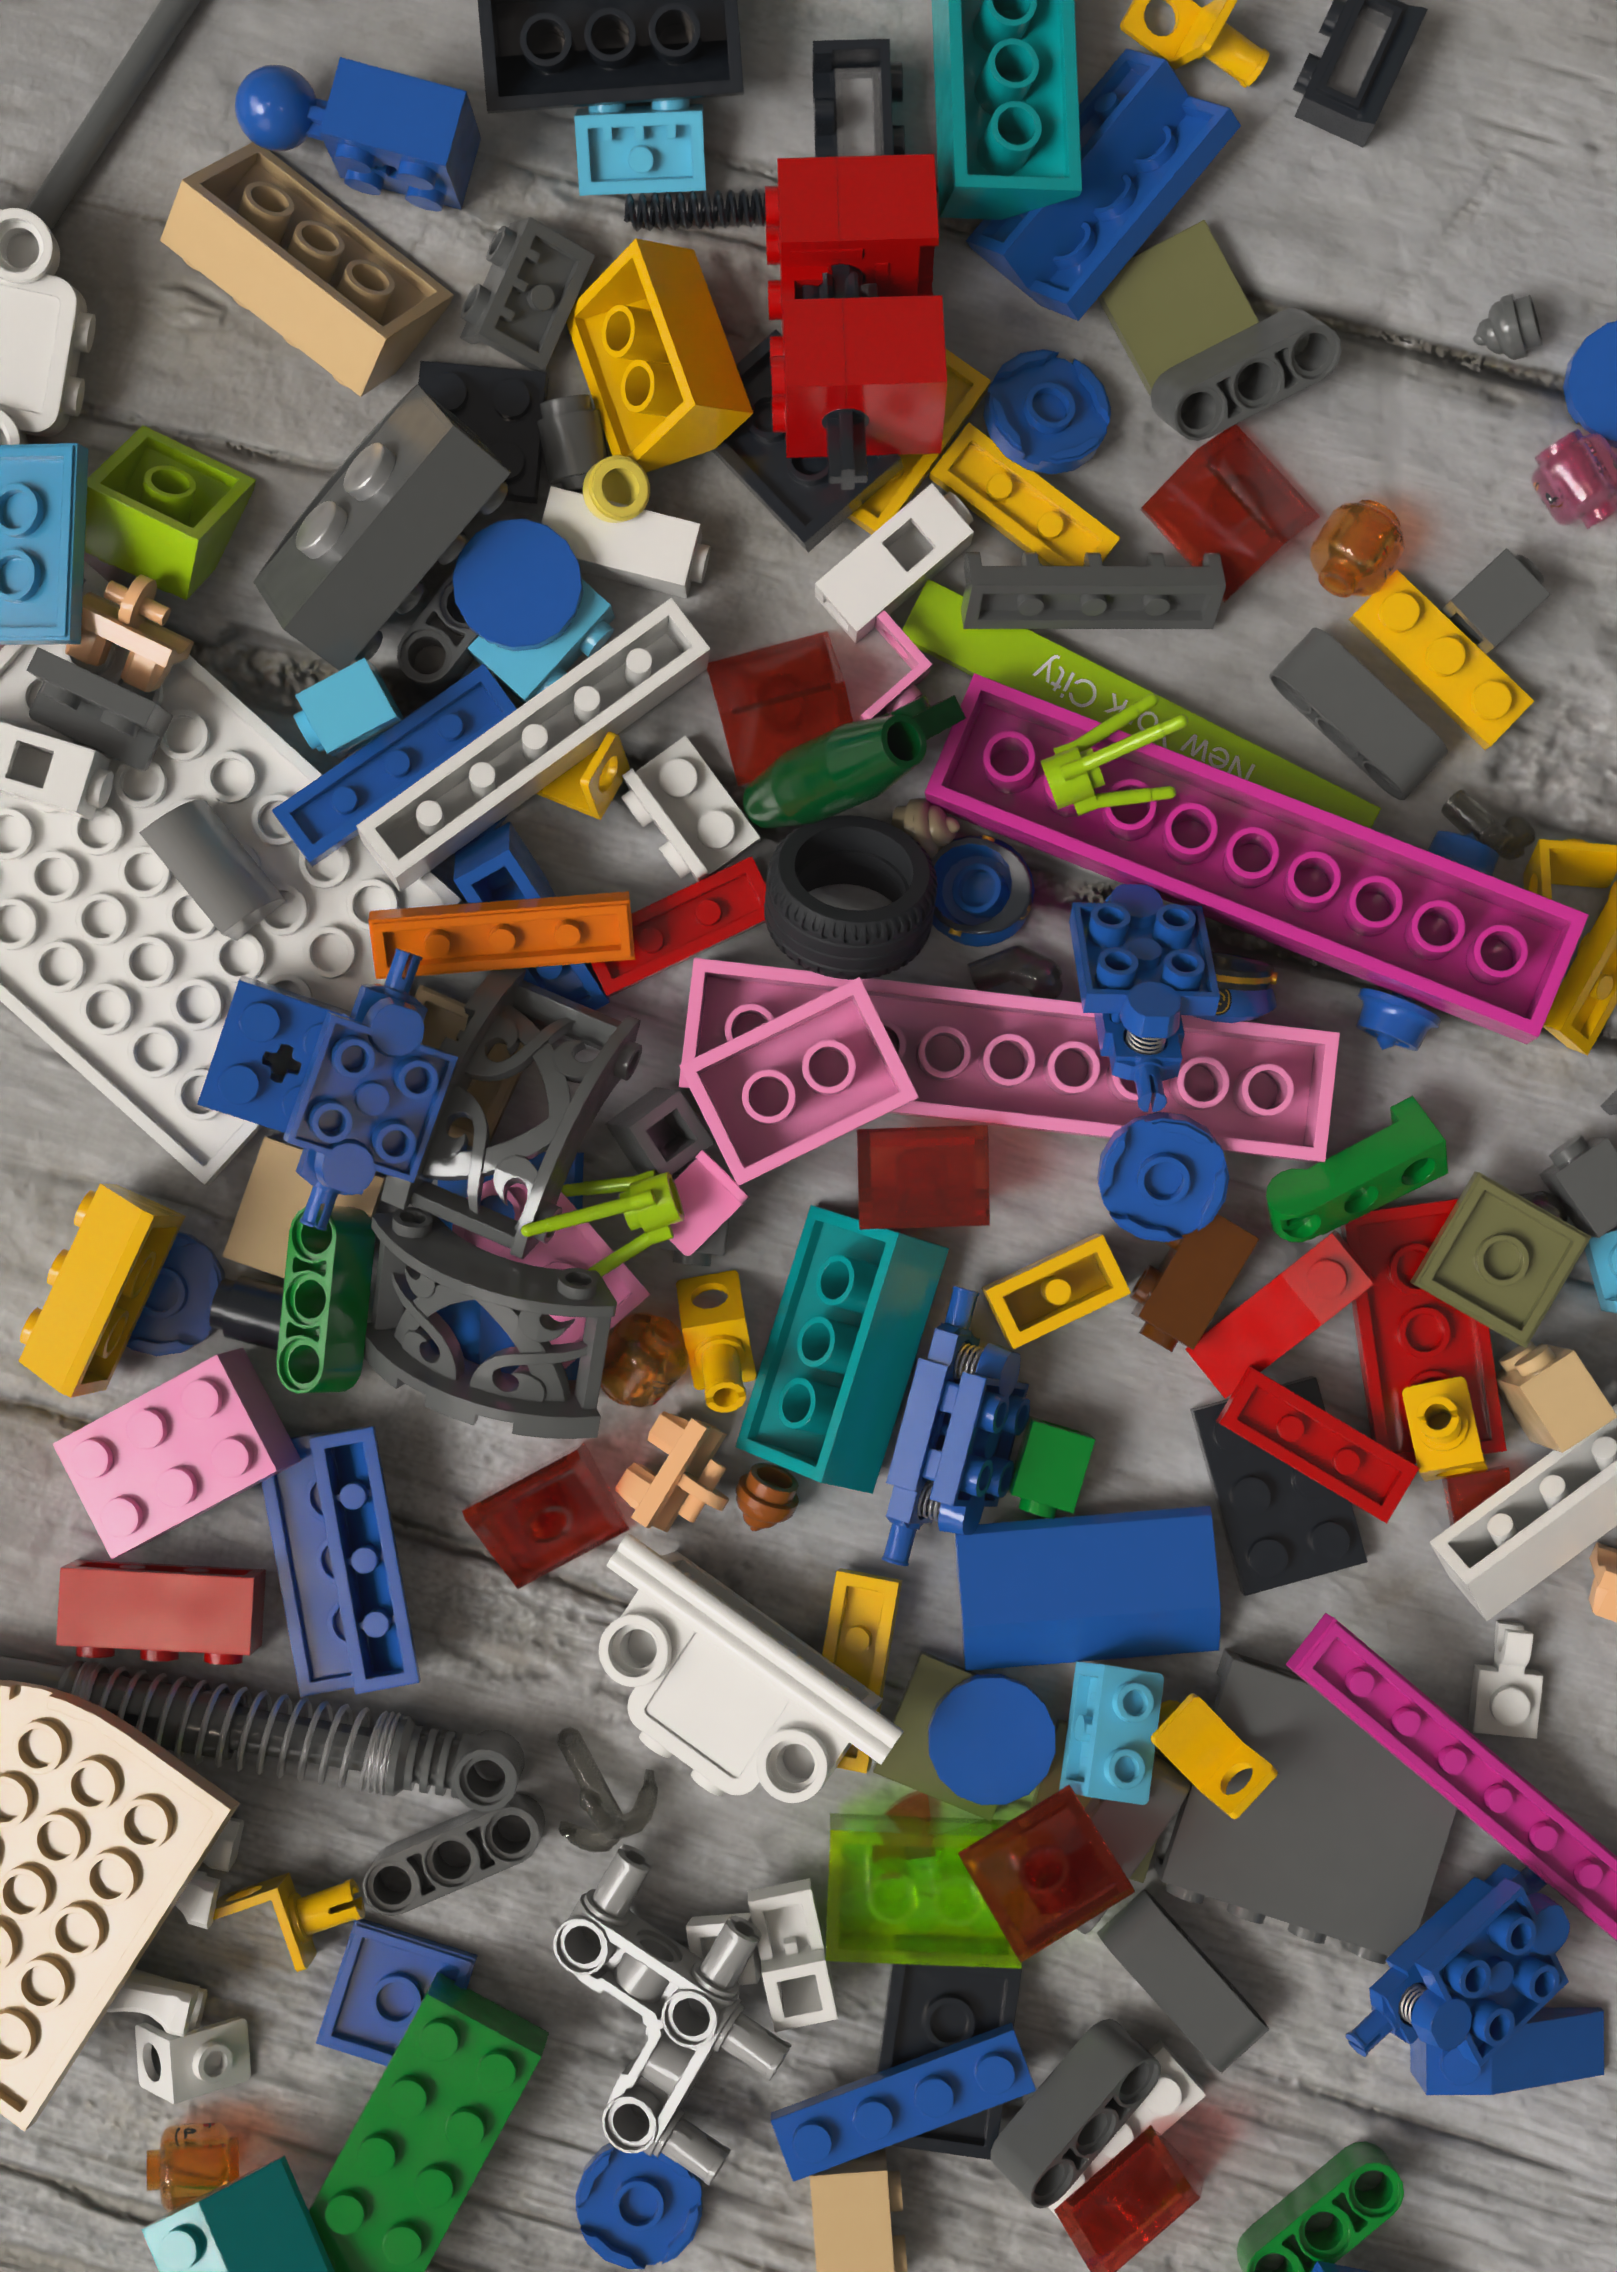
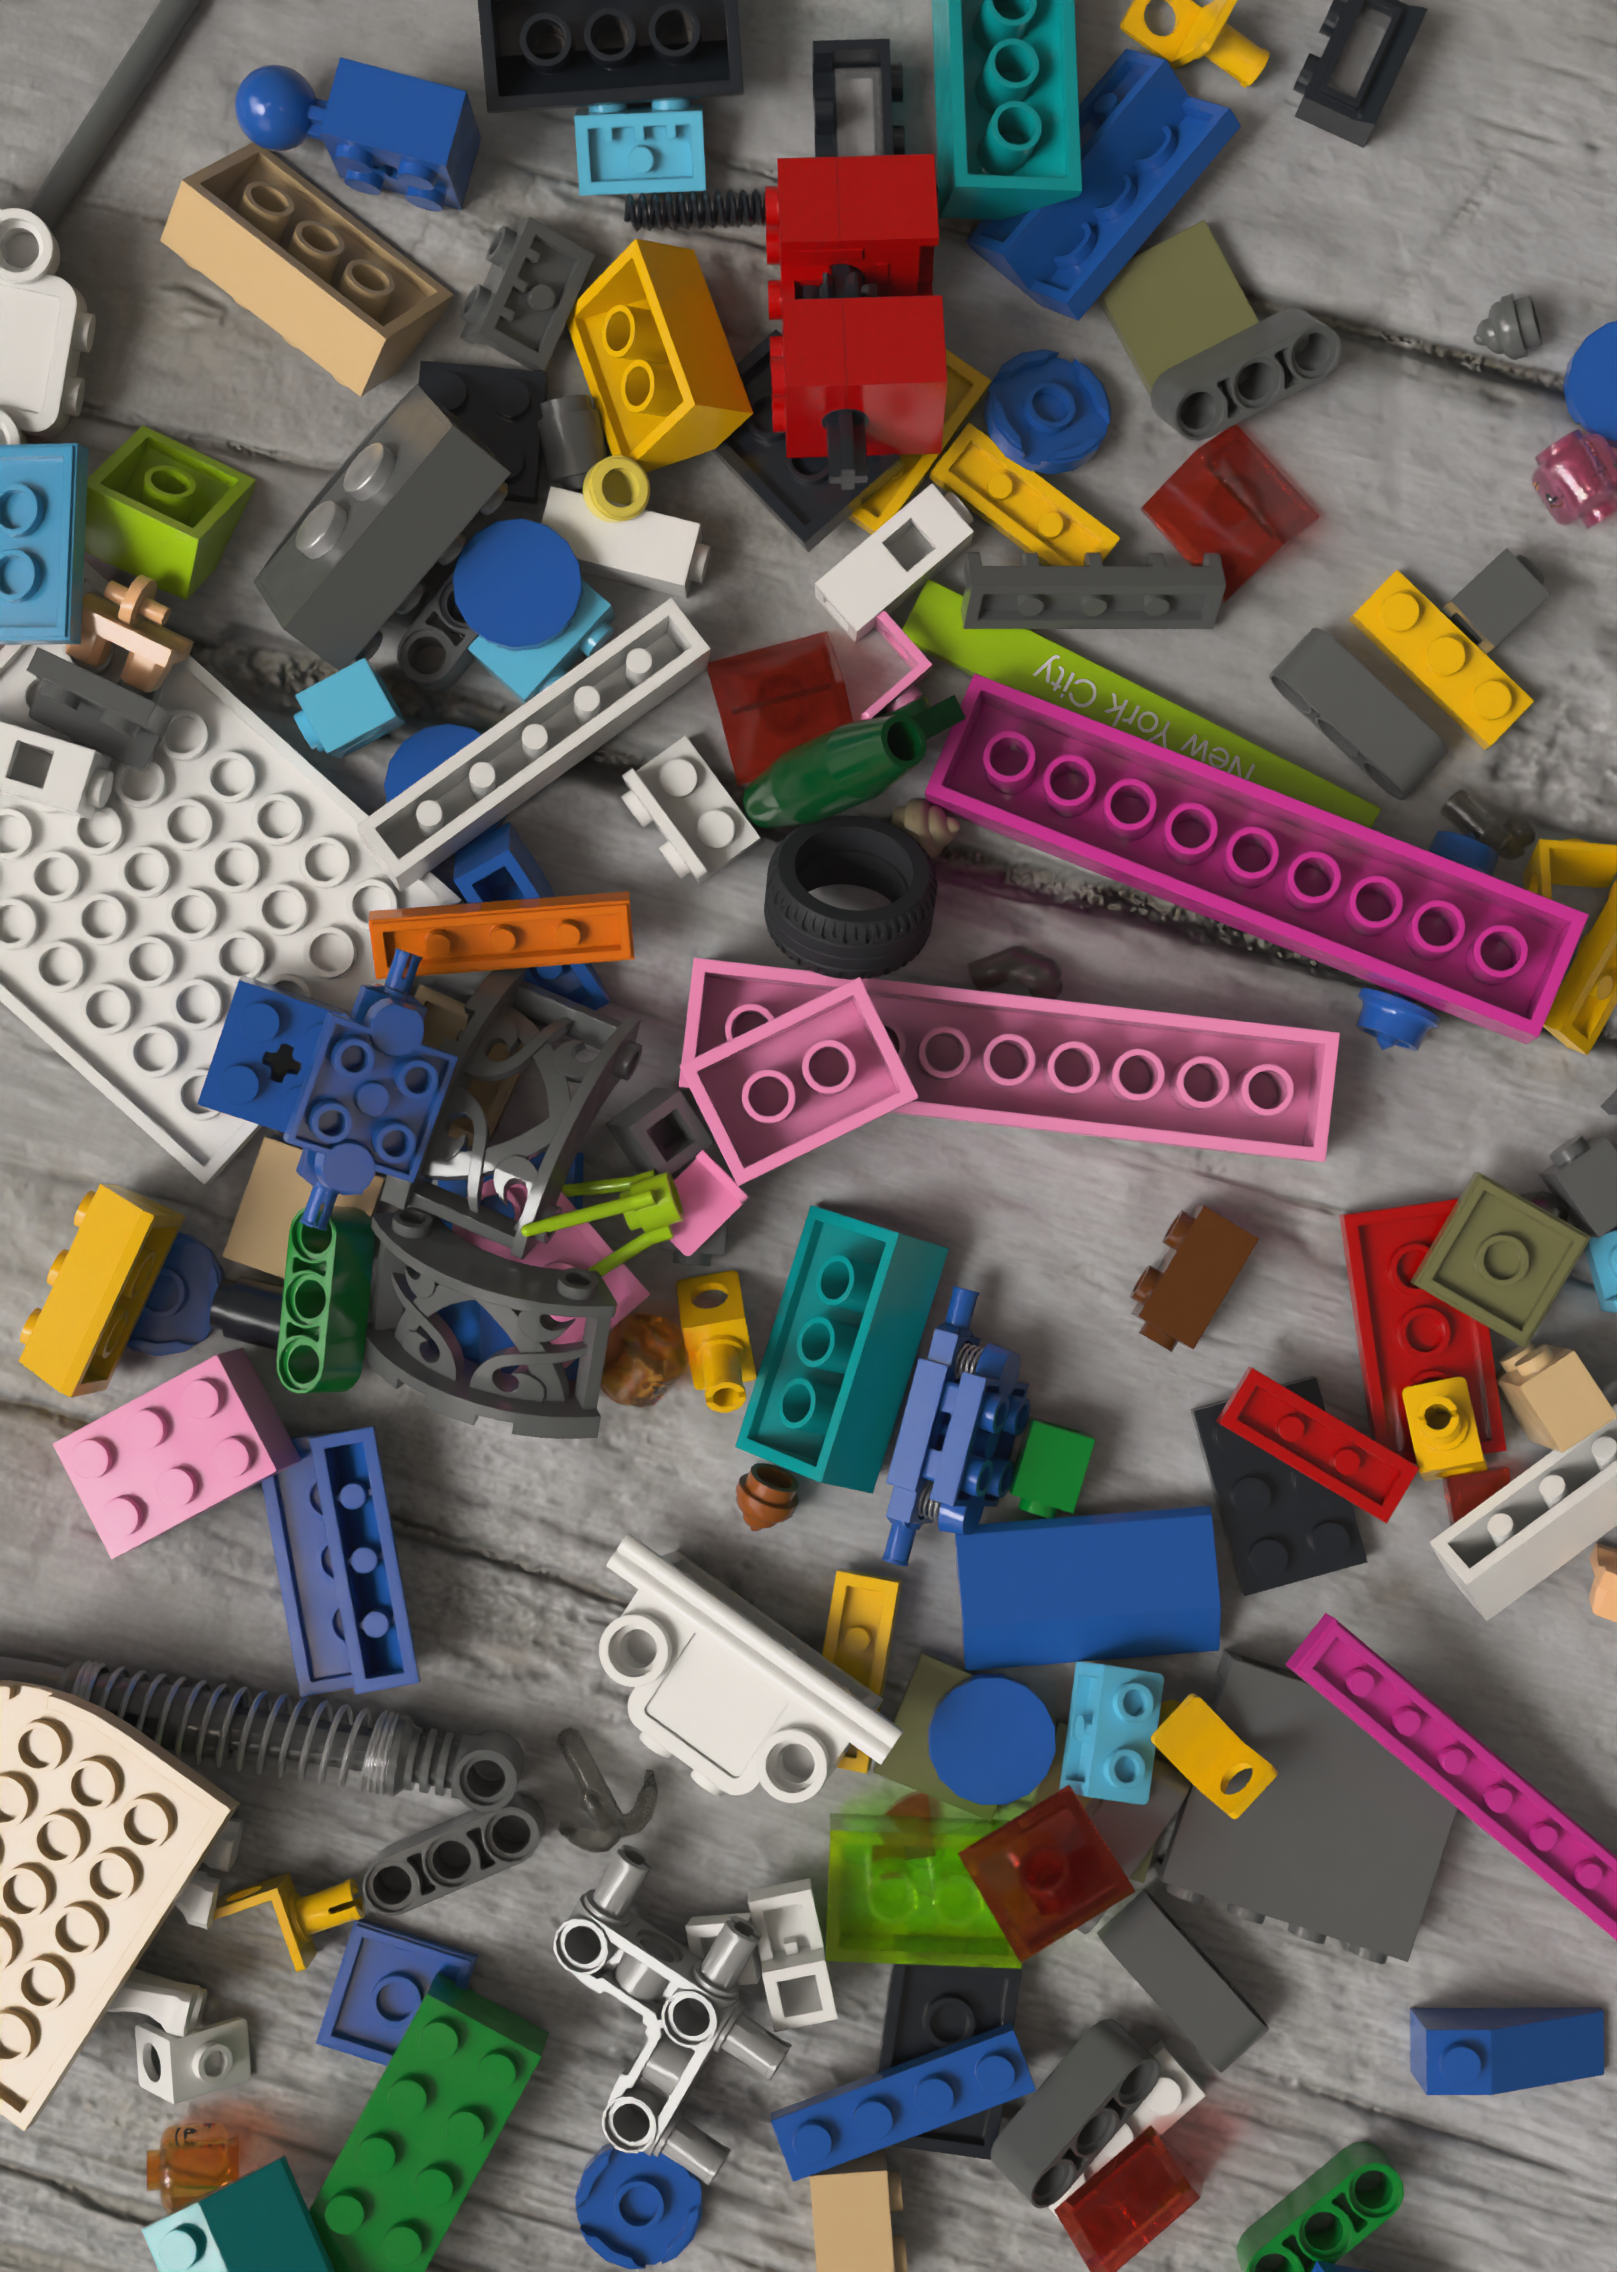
(160, 1610): brick -> none
(213, 868): light grey brick -> none
(329, 808): blue plate -> none
(547, 1516): clear red slope -> none
(592, 781): yellow bracket -> none
(685, 1478): light nougat hips -> none
(688, 924): red plate -> none
(923, 1177): clear red slope -> none
(981, 891): blue piece -> none
(1056, 1290): yellow brick -> none
(1076, 769): lime plant -> none
(1138, 975): blue piece -> none
(1162, 1176): blue tile -> none
(1243, 988): piece -> none
(1282, 1313): red slope -> none
(1357, 549): clear orange head -> none
(1358, 1177): green leg -> none
(1472, 1969): blue piece -> none
(1507, 1695): white plate -> none

